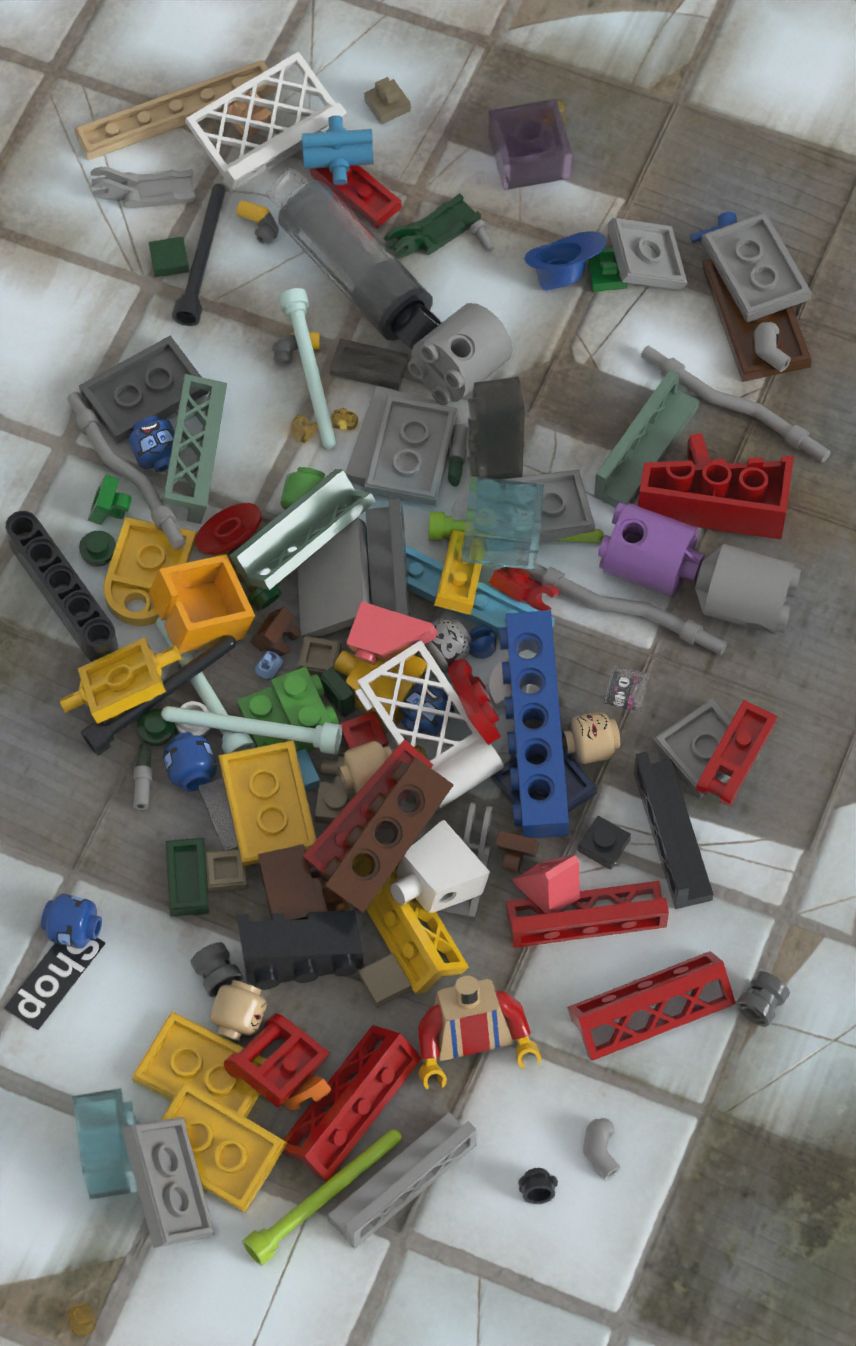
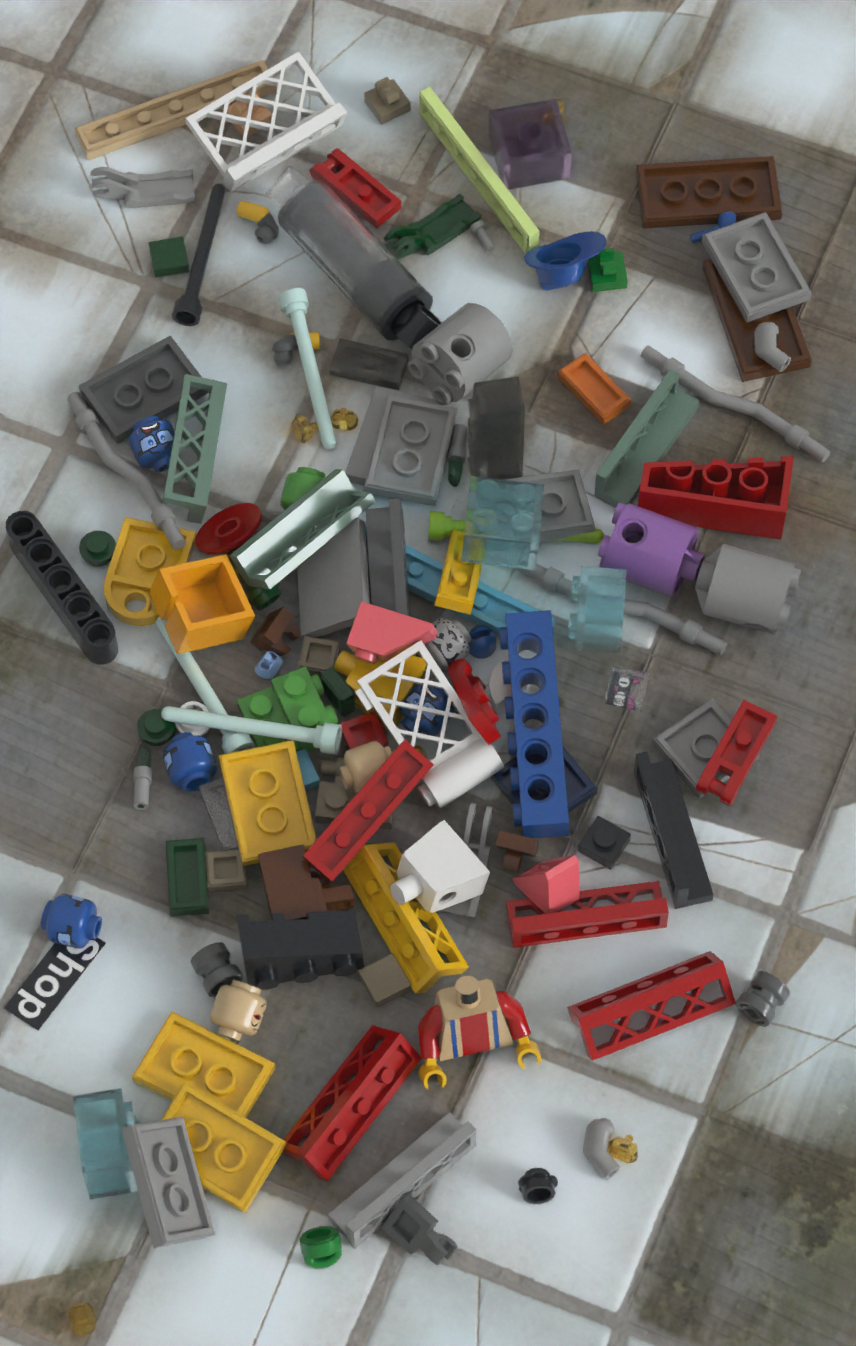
(102, 734): black piece -> none
(108, 501): green tile -> none
(121, 680): yellow plate -> none
(263, 1243): lime piece -> none
(285, 1068): red plate -> none
(312, 1087): orange tile -> none
(319, 1243): none -> green tile
(337, 149): dark azure pin -> none
(413, 1229): none -> dark grey plate
(429, 791): reddish brown brick -> none
(478, 170): none -> yellowish green tile
(518, 585): red plate -> none
(591, 738): tan head -> none
(594, 388): none -> orange tile
(600, 609): none -> clear light blue brick
(623, 1149): none -> clear yellow rock
(647, 254): light grey tile -> none
(697, 450): red tile -> none
(704, 189): none -> reddish brown tile

